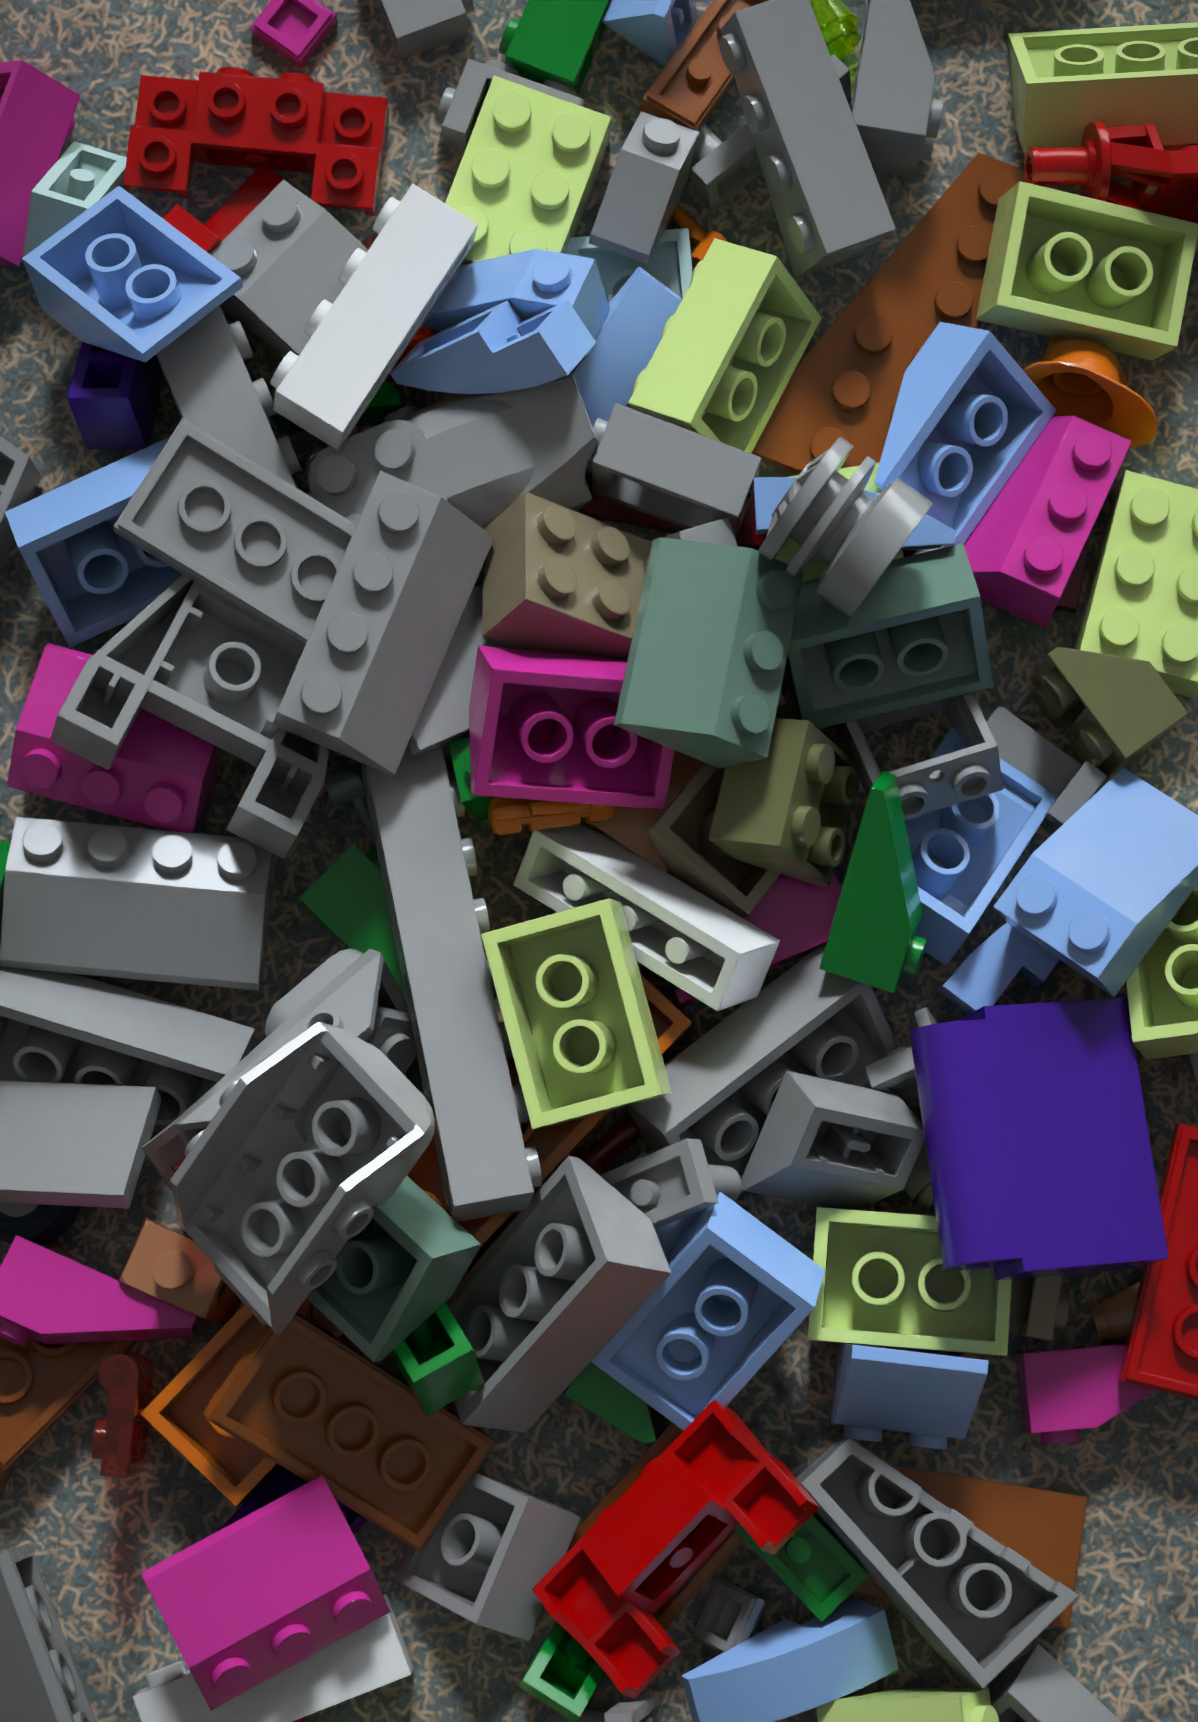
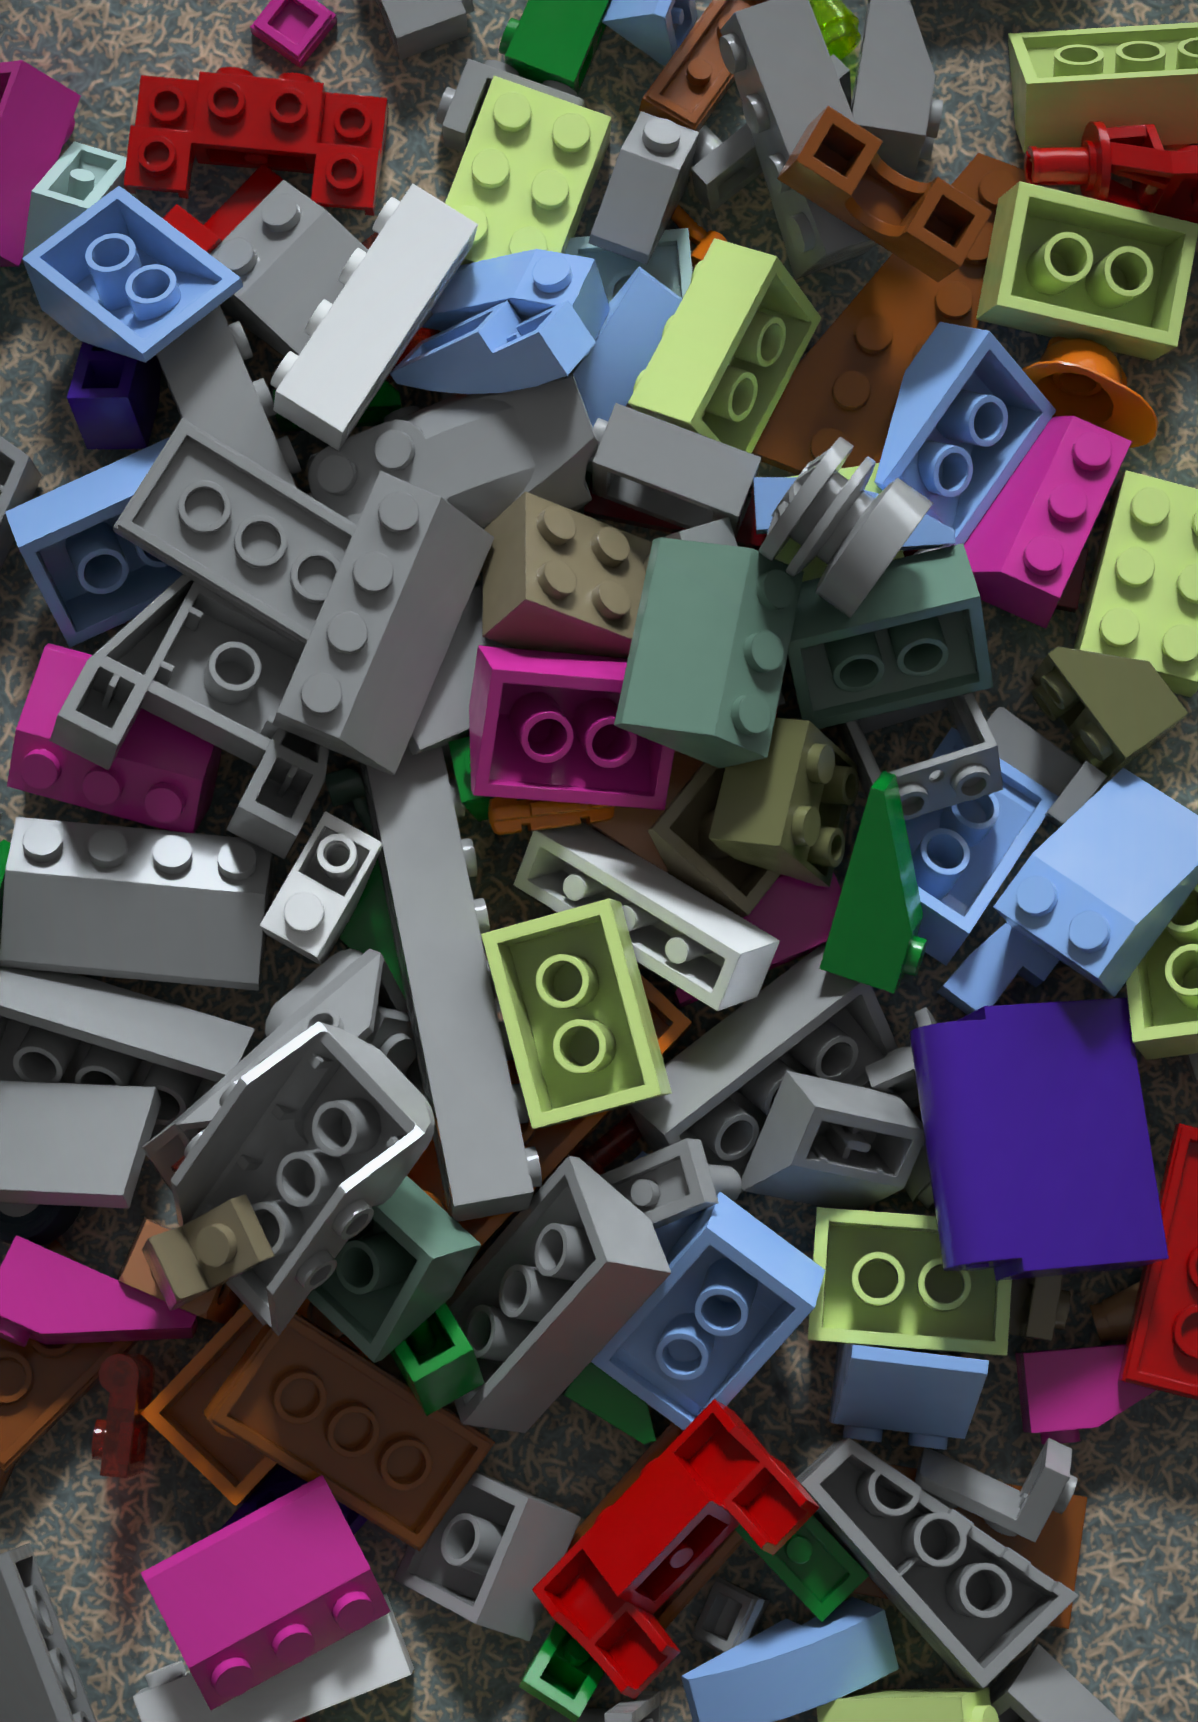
(207, 1251): none -> dark tan slope
(322, 889): none -> white slope
(915, 220): none -> dark orange arch
(1002, 1506): none -> light grey bracket

